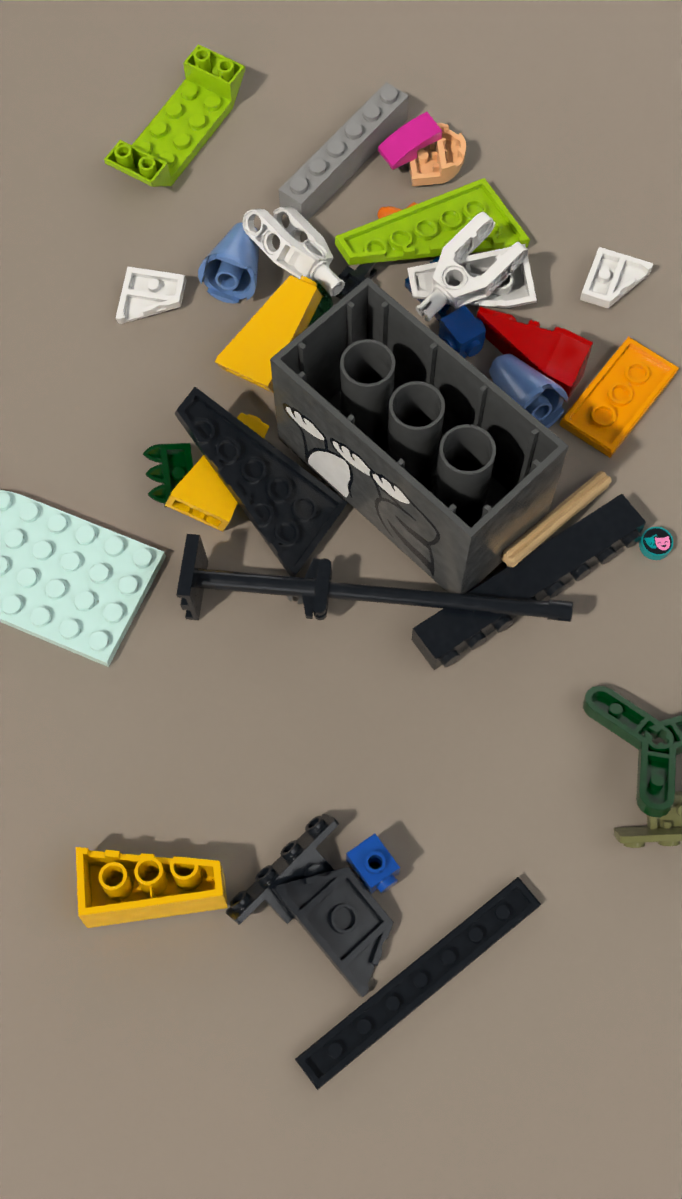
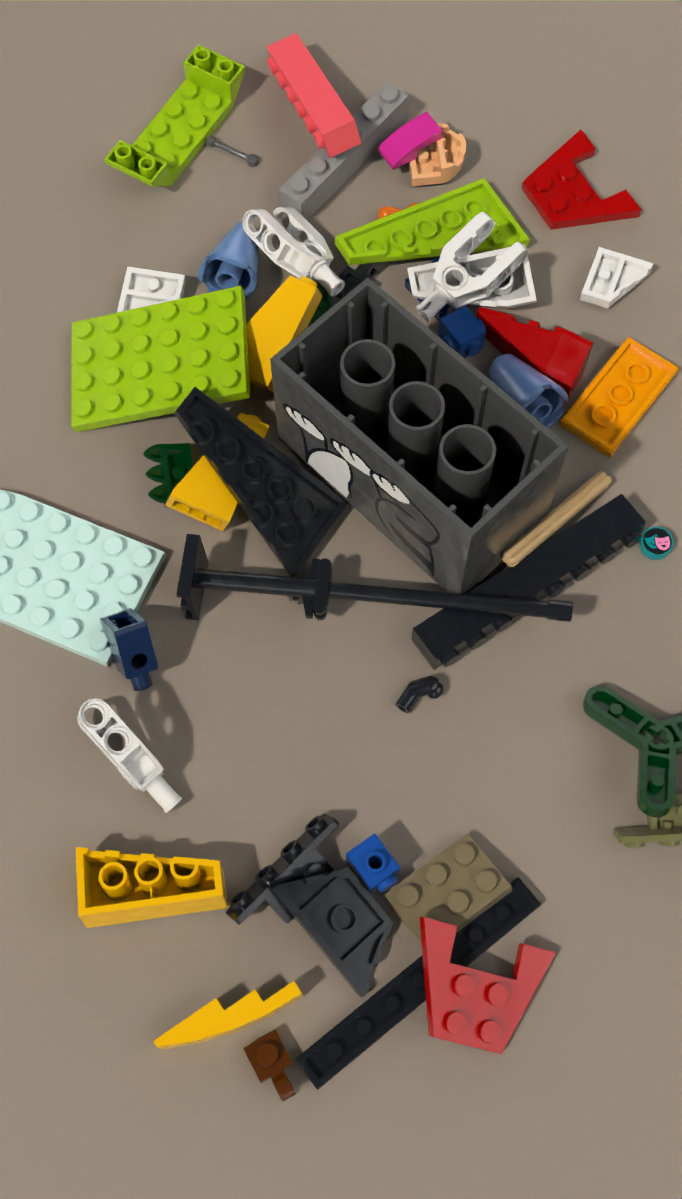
(131, 647): none -> dark blue torso
(134, 761): none -> white piece
(154, 355): none -> lime plate
(214, 1021): none -> yellow slope
(251, 159): none -> dark grey hinge
(269, 1061): none -> reddish brown plate
(312, 96): none -> coral brick
(417, 688): none -> black arm
(449, 888): none -> dark tan plate
(471, 1003): none -> wing
(566, 196): none -> red wing

